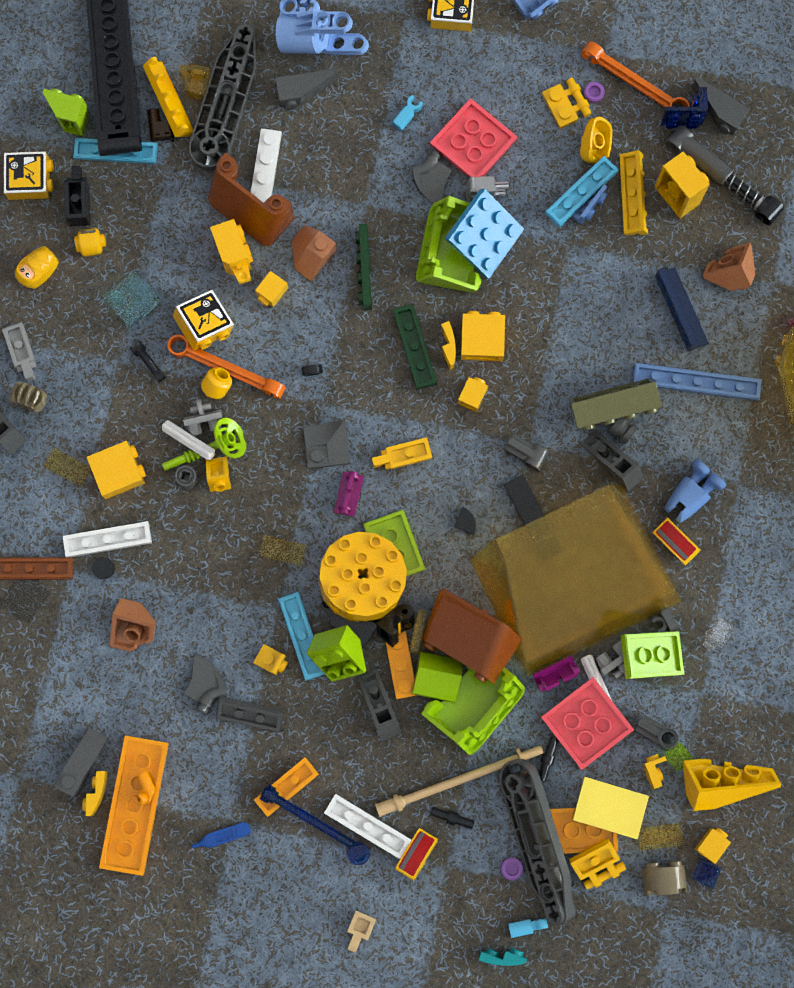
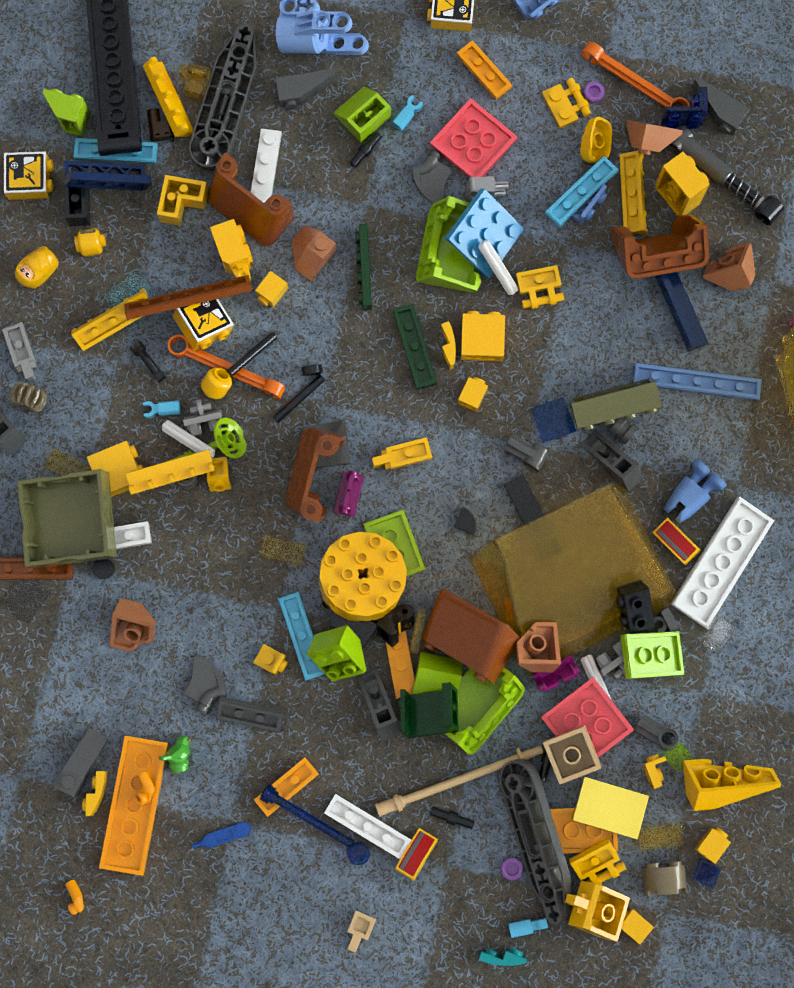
(67, 519): none -> olive tile
(76, 896): none -> light orange arm
(105, 180): none -> dark blue fence
(106, 323): none -> yellow hinge
(163, 408): none -> medium azure bar
(170, 471): none -> yellow hinge
(177, 195): none -> yellow brick
(178, 755): none -> bright green animal
(187, 297): none -> dark orange tile
(252, 354): none -> black bar
(299, 398): none -> black bar
(311, 445): none -> dark orange windscreen
(363, 113): none -> lime slope
(365, 149): none -> black bar
(429, 712): none -> dark green panel
(484, 70): none -> light orange plate
(498, 267): none -> white axle
(539, 280): none -> yellow plate
(539, 648): none -> nougat slope
(553, 419): none -> clear blue piece
(572, 754): none -> tan brick
(598, 910): none -> yellow hinge
(635, 607): none -> black brick
(636, 926): none -> yellow brick
(650, 137): none -> nougat slope
(663, 254): none -> dark orange windscreen
(722, 562): none -> white tile

